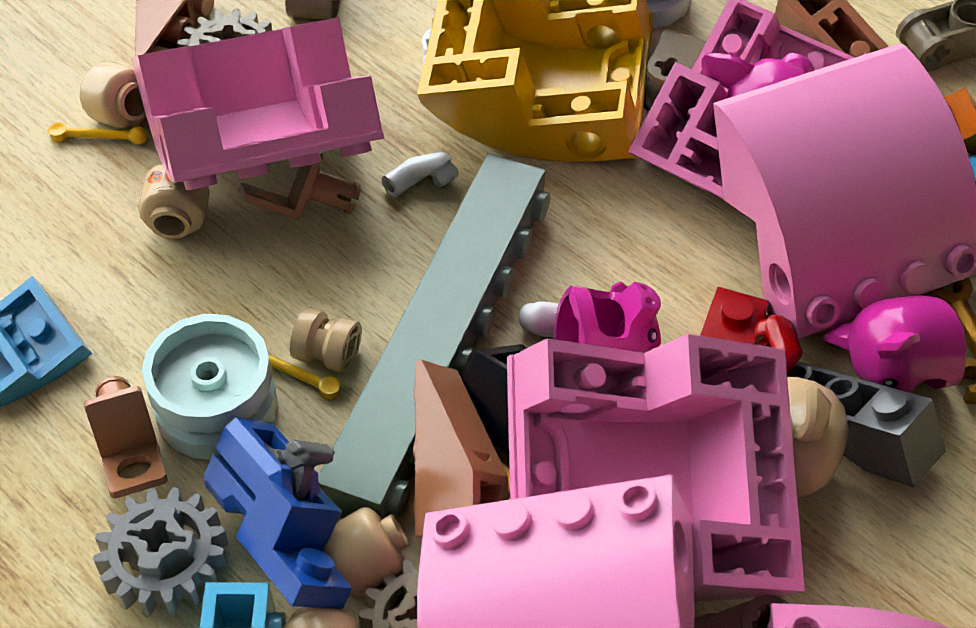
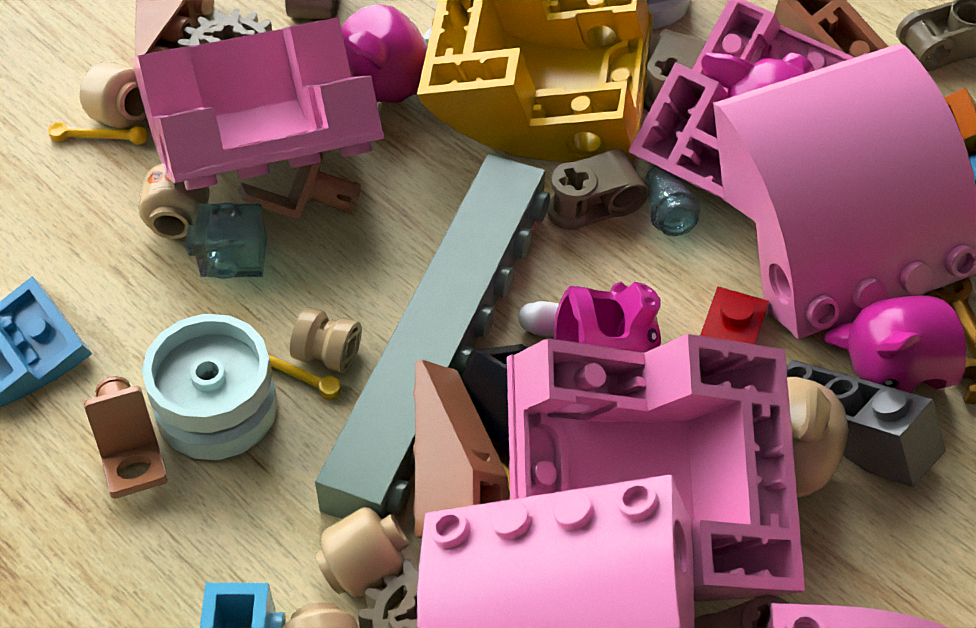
(165, 555): light grey gear -> none
(228, 240): none -> clear light blue brick
(282, 508): blue plate -> none
(387, 48): none -> dark pink piece
(418, 168): white arm -> none
(601, 188): none -> dark tan piece
(671, 203): none -> clear light blue cone
(780, 334): red arm -> none

